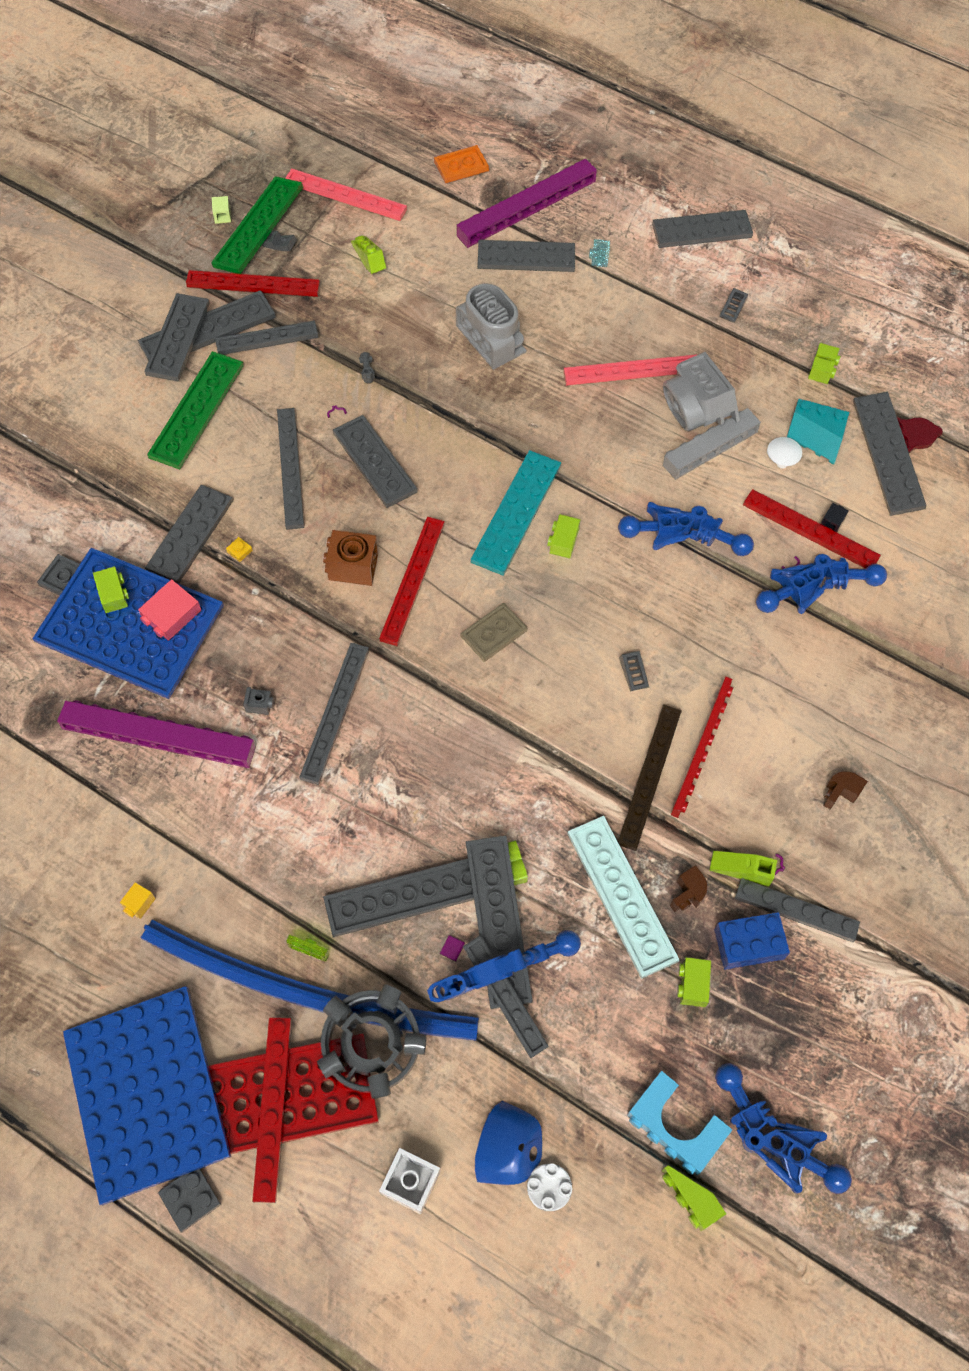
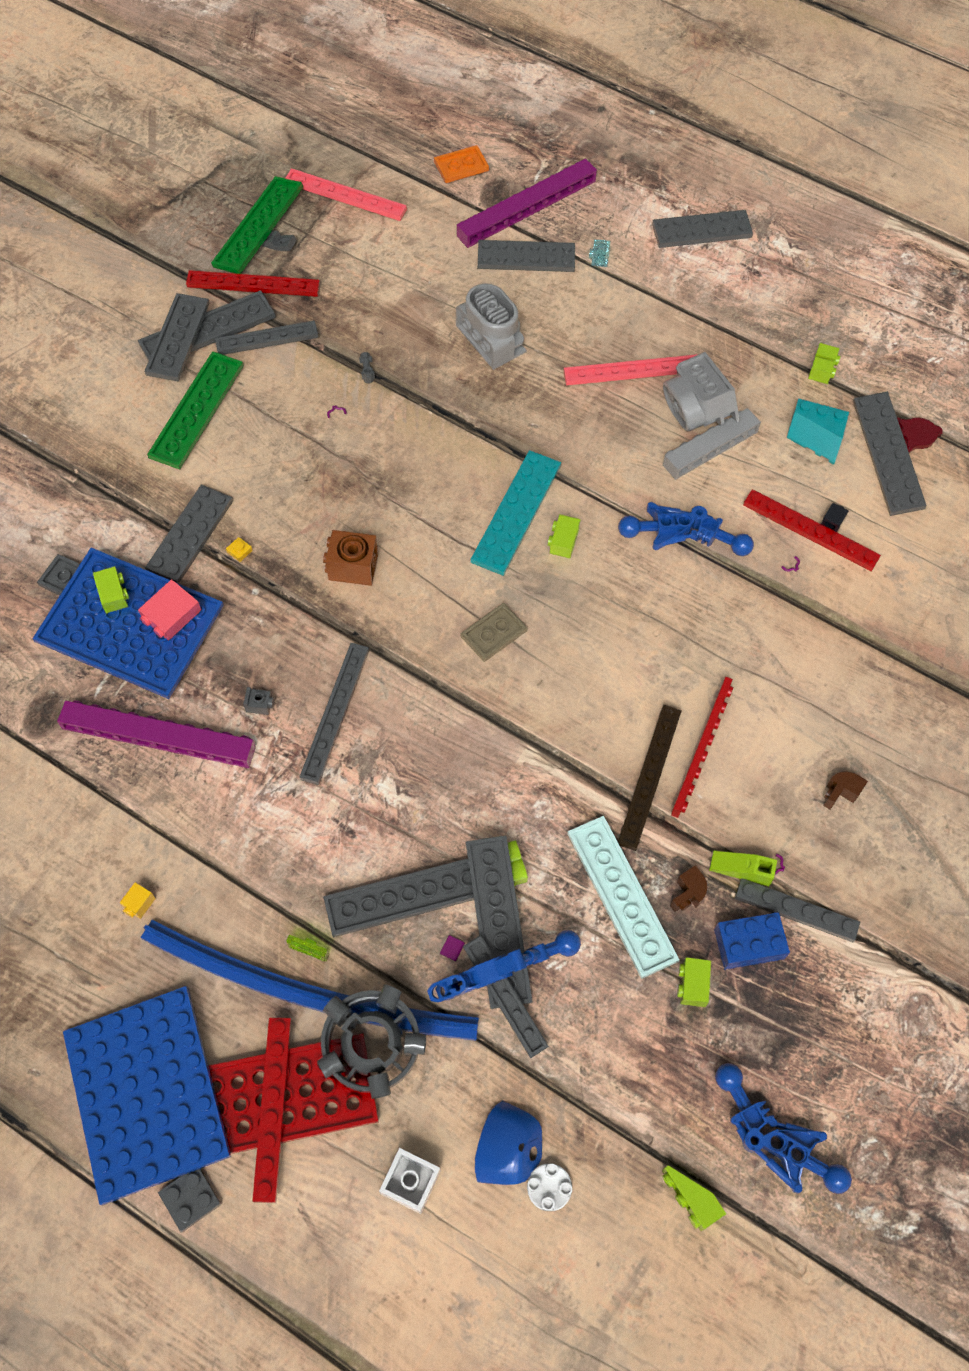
(221, 209): yellowish green brick -> none
(290, 469): dark grey plate -> none
(369, 253): lime slope -> none
(375, 461): dark grey plate -> none
(412, 581): red plate -> none
(624, 658): dark grey slope -> none
(692, 1153): medium azure arch -> none
(739, 295): dark grey slope -> none
(784, 451): white dish -> none
(805, 585): blue piece -> none

